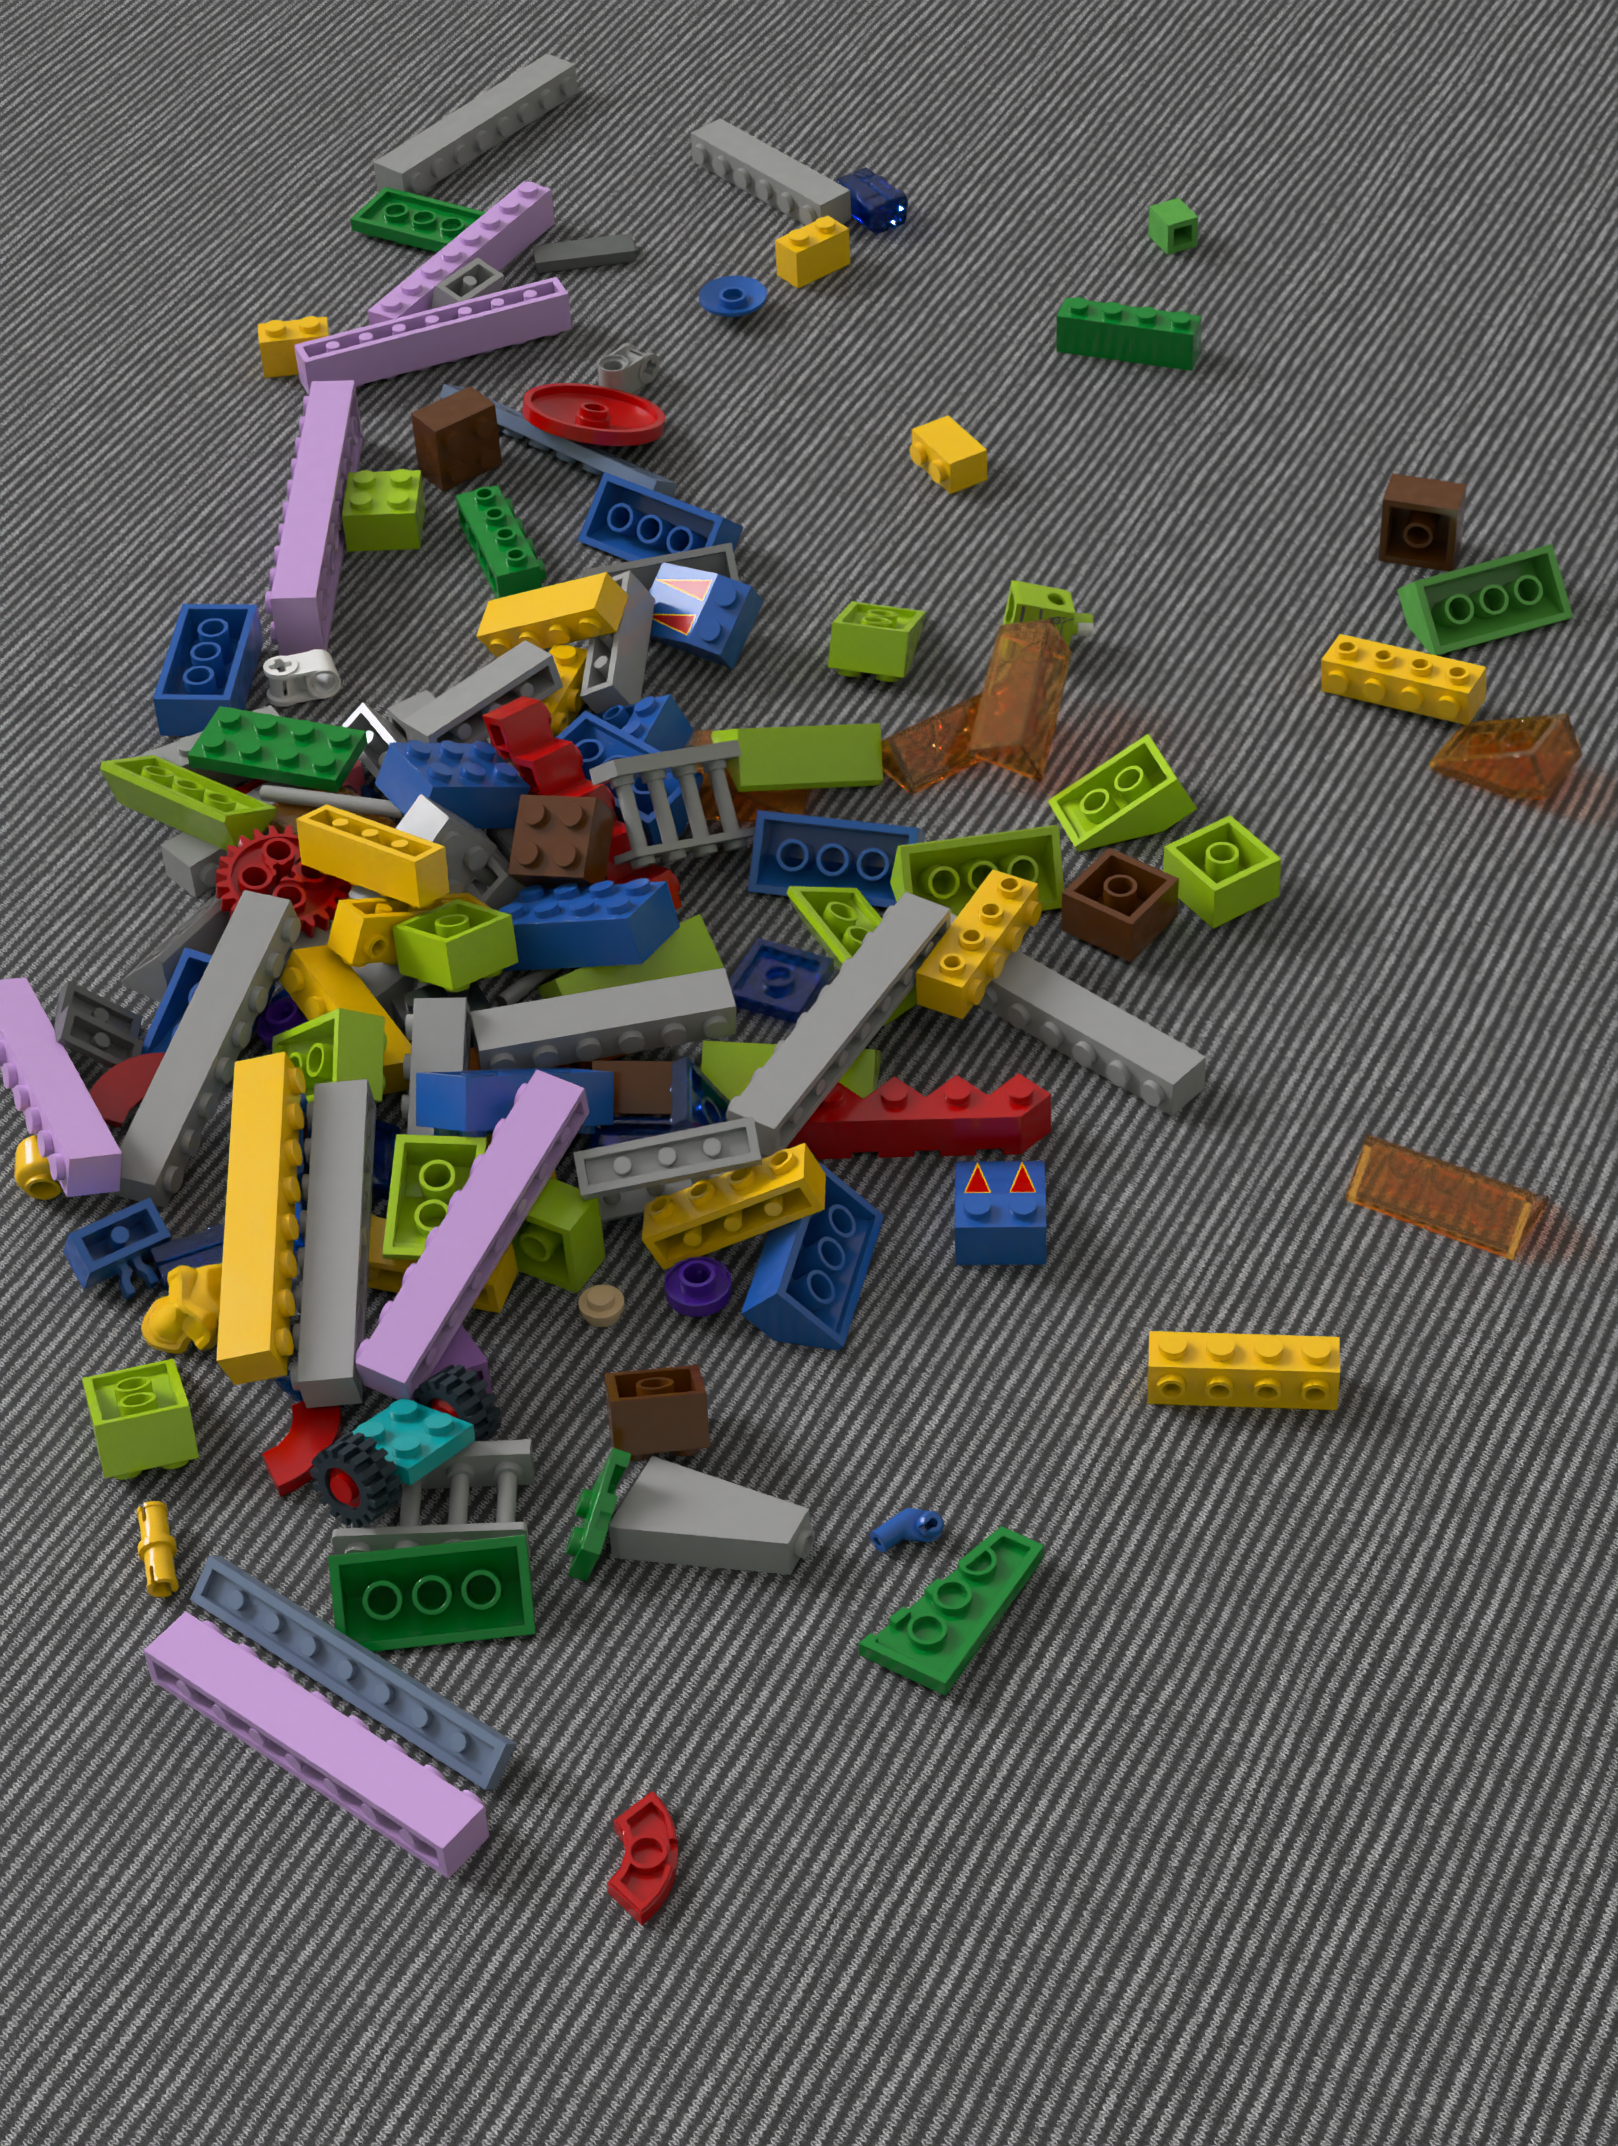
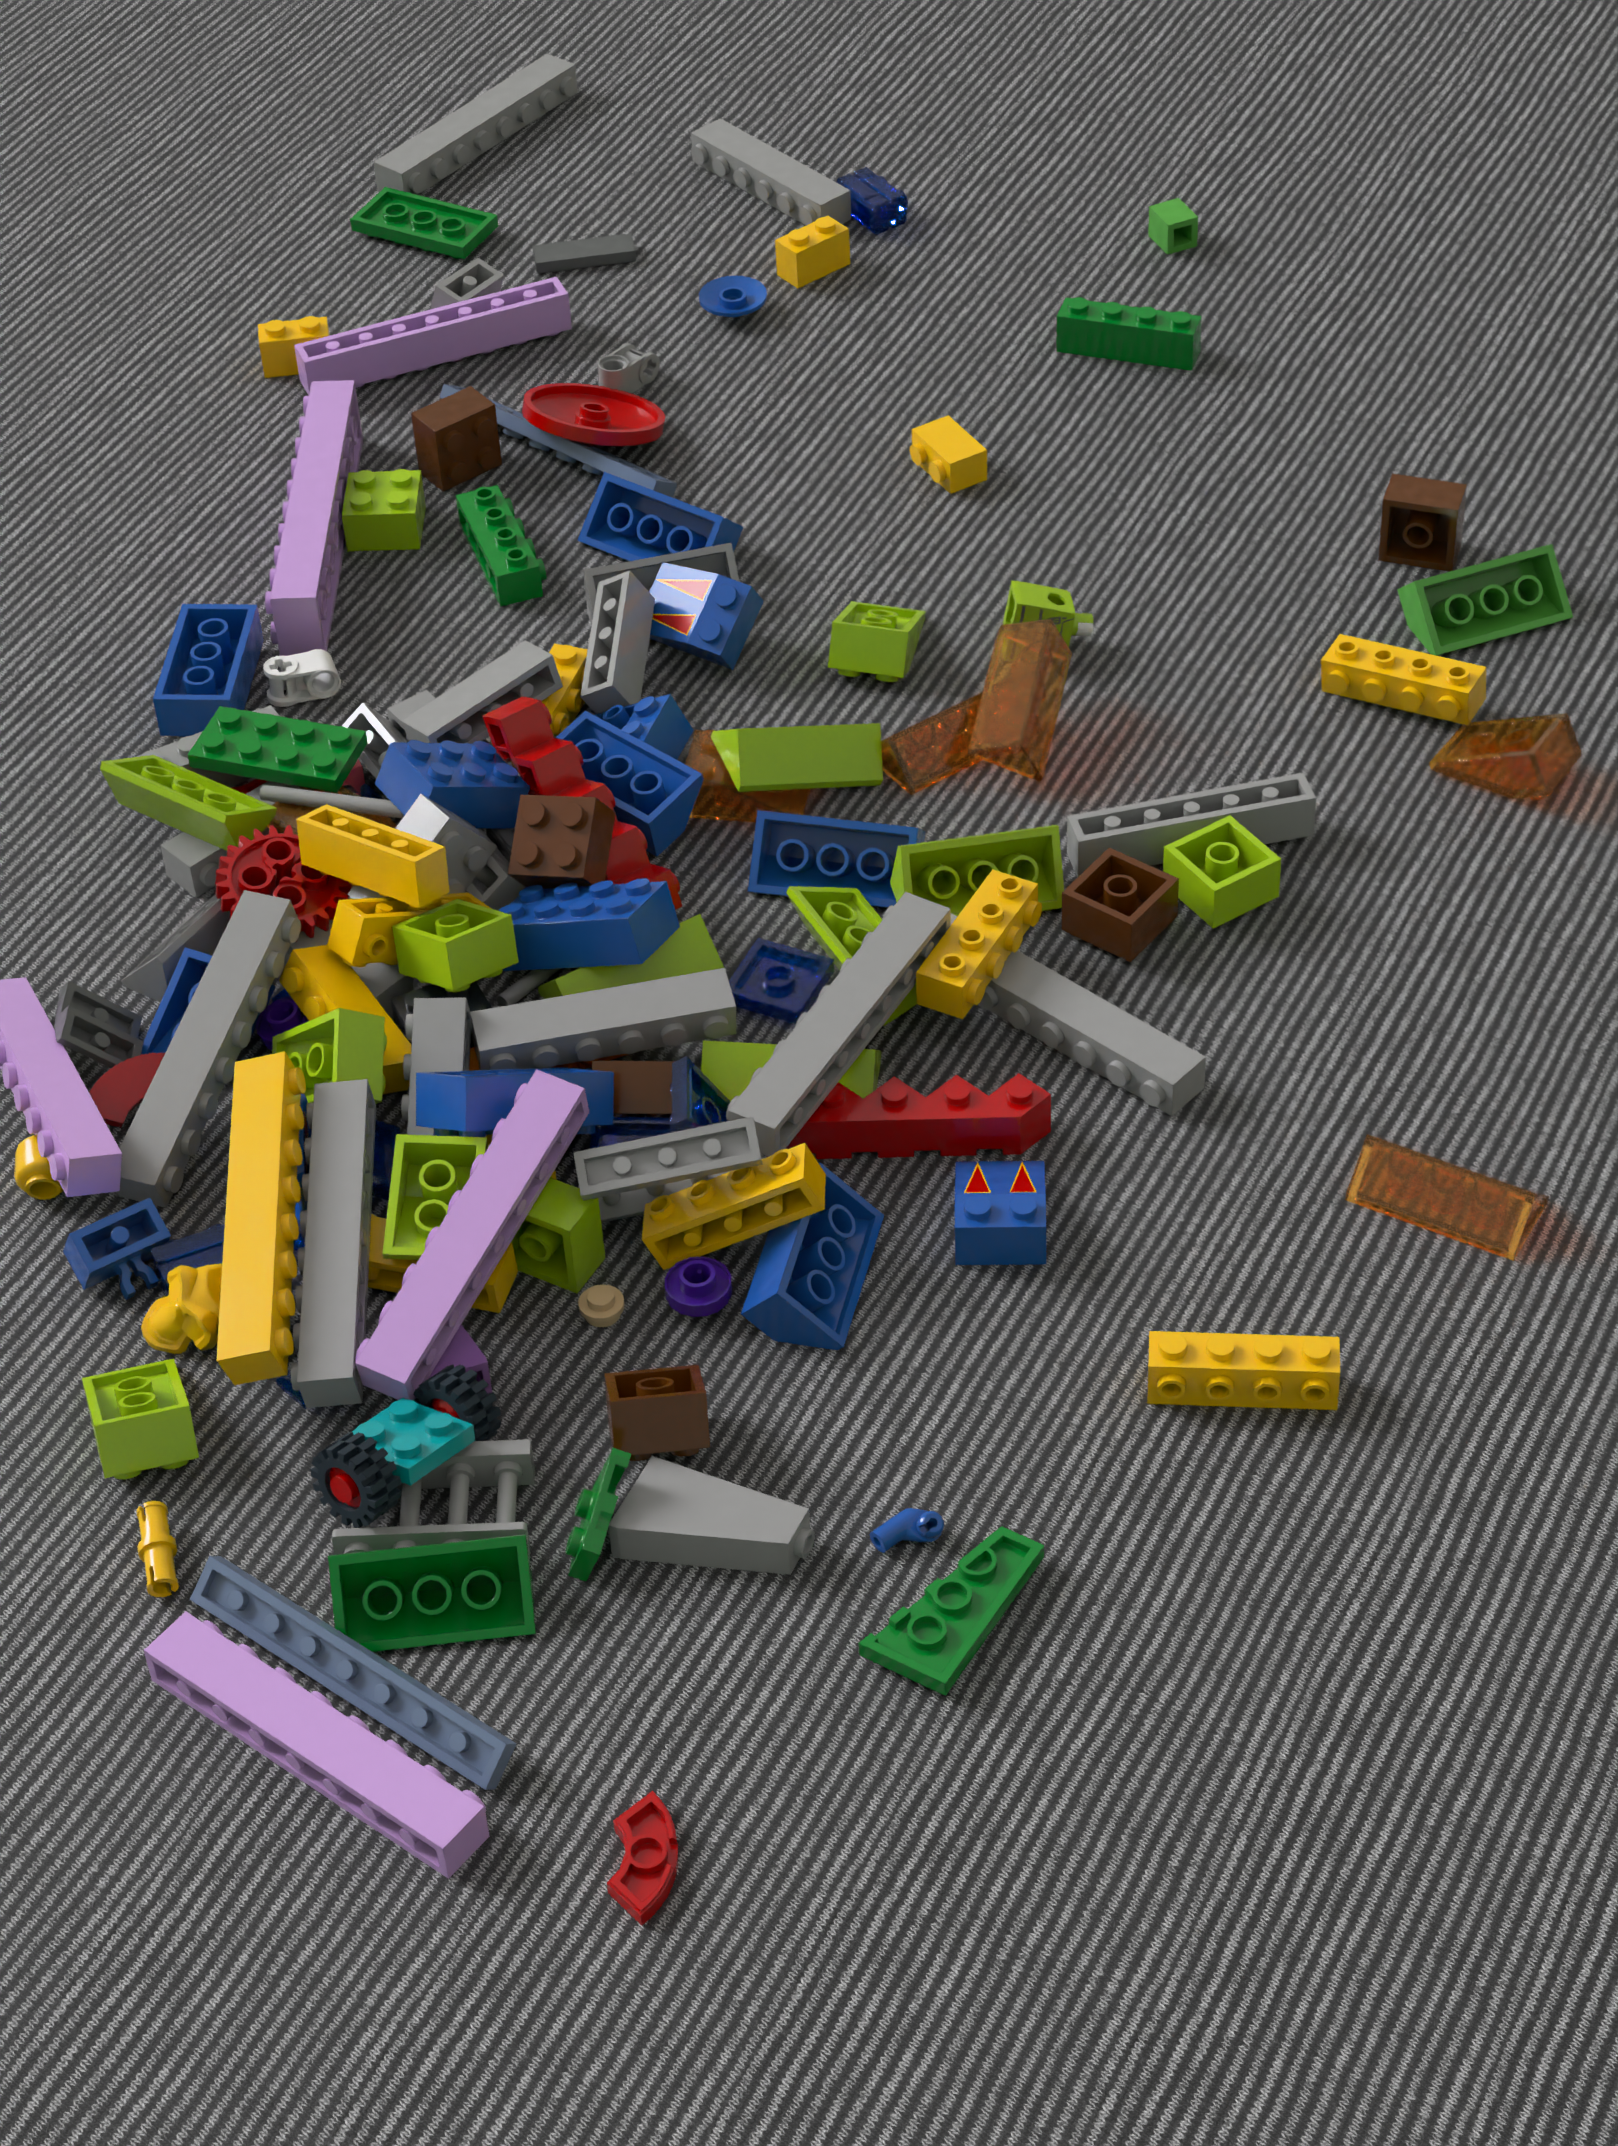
(309, 1434): red tile -> none
(493, 238): lavender brick -> none
(554, 614): yellow brick -> none
(682, 764): light grey fence -> none
(1123, 799): lime slope -> none
(1267, 808): none -> light grey brick

